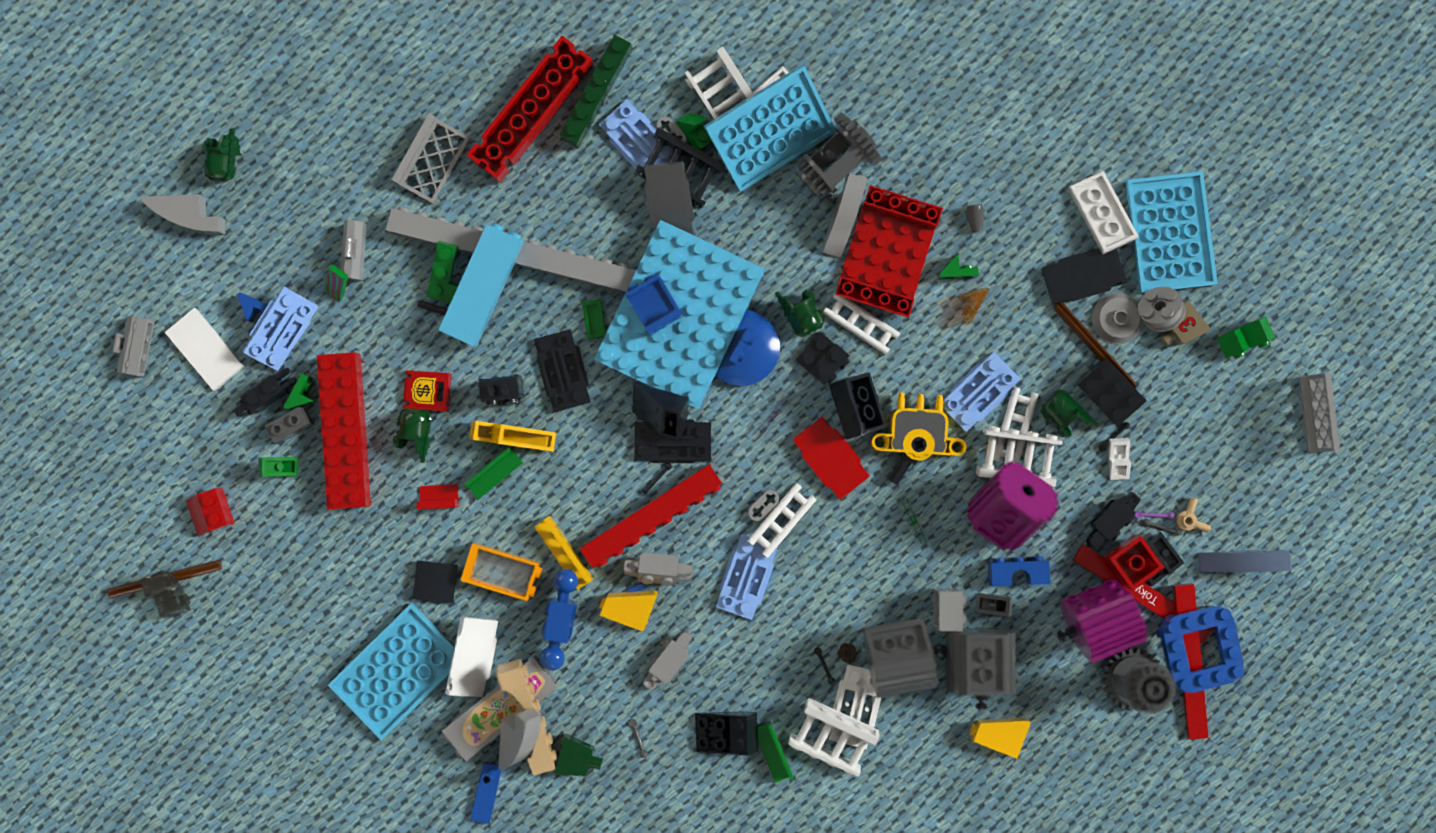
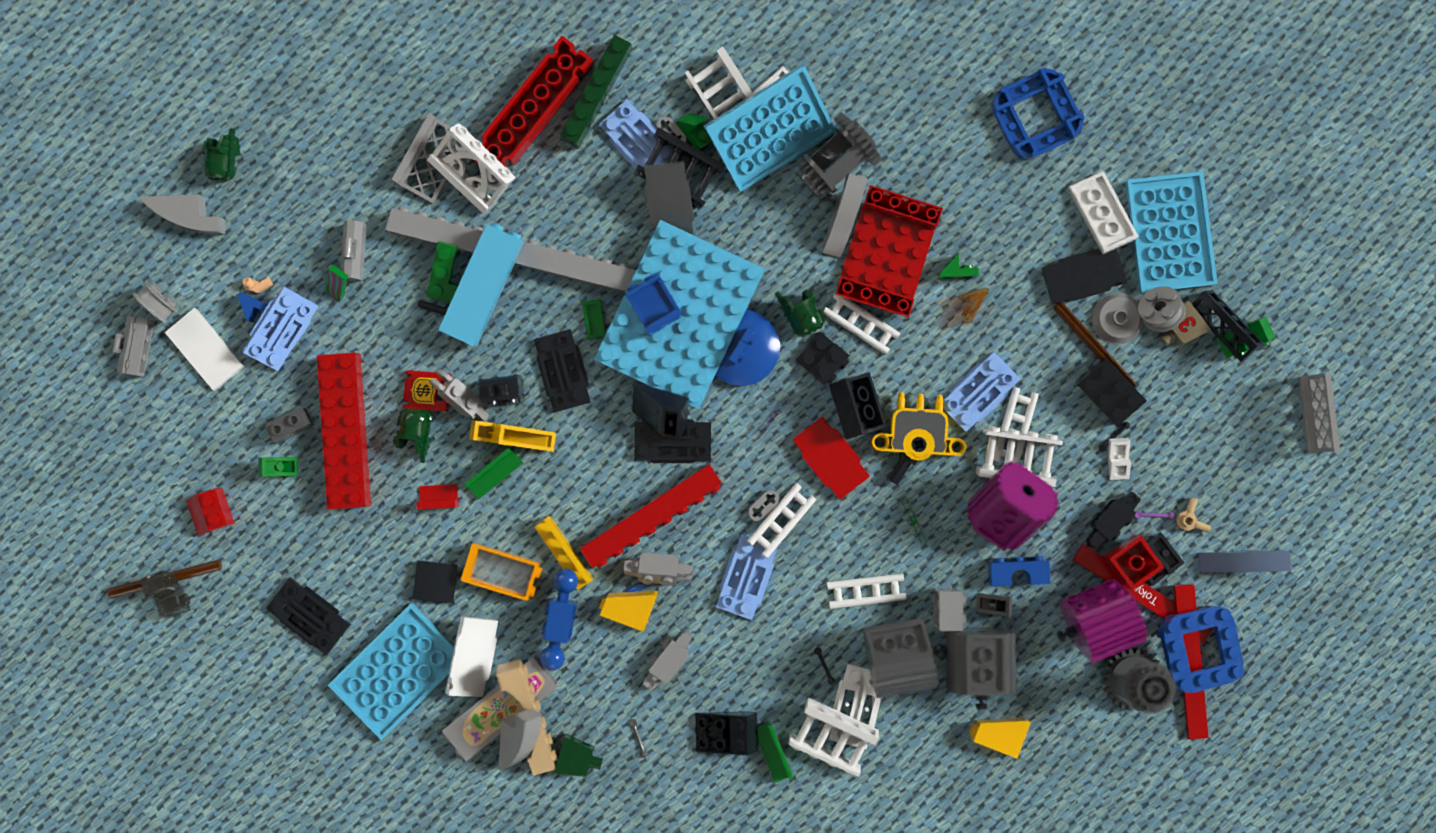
(155, 302): none -> light grey wheel
(255, 286): none -> light nougat arm
(264, 394): black hinge -> none
(297, 397): green slope -> none
(308, 615): none -> black piece
(456, 175): none -> white fence
(459, 396): none -> light grey hinge
(486, 793): blue piece -> none
(668, 466): black hinge -> none
(847, 647): dark brown plate -> none
(875, 599): none -> white bar
(975, 216): dark grey cone -> none
(1062, 102): none -> blue plate
(1064, 411): dark green helmet -> none
(1146, 522): dark grey hinge -> none
(1233, 322): none -> black fence

